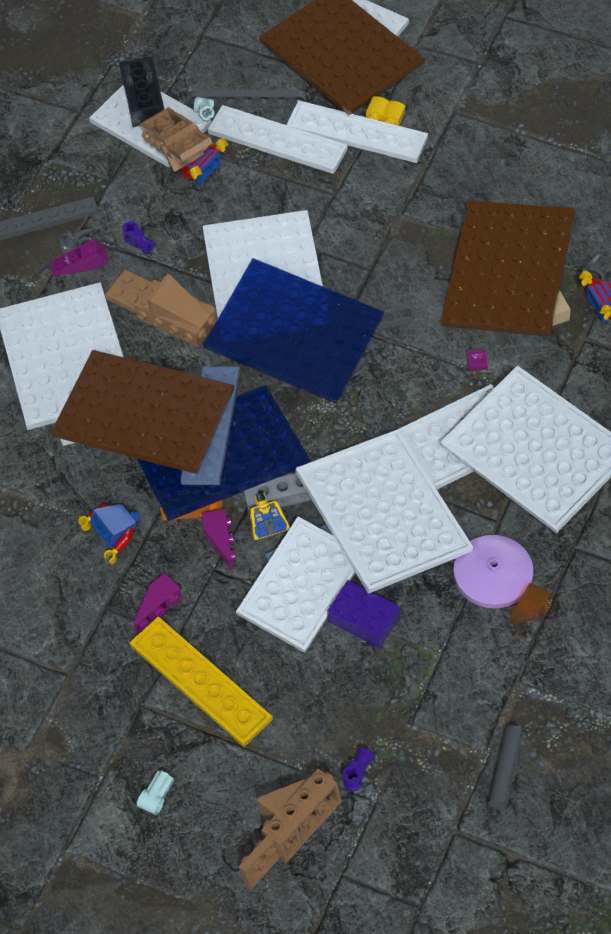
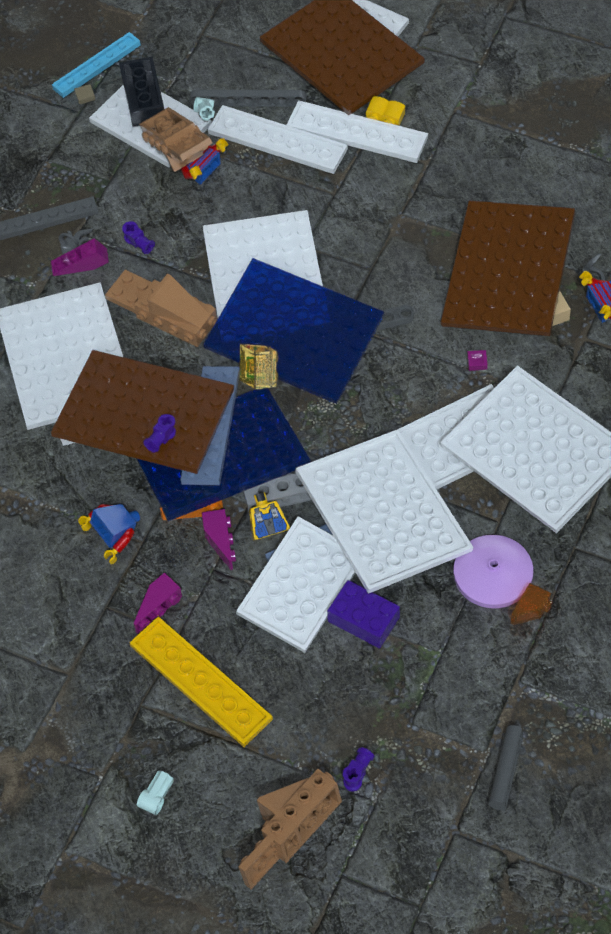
(84, 94): none -> dark tan tile
(96, 64): none -> medium azure plate
(162, 433): none -> dark purple connector
(258, 366): none -> clear yellow slope

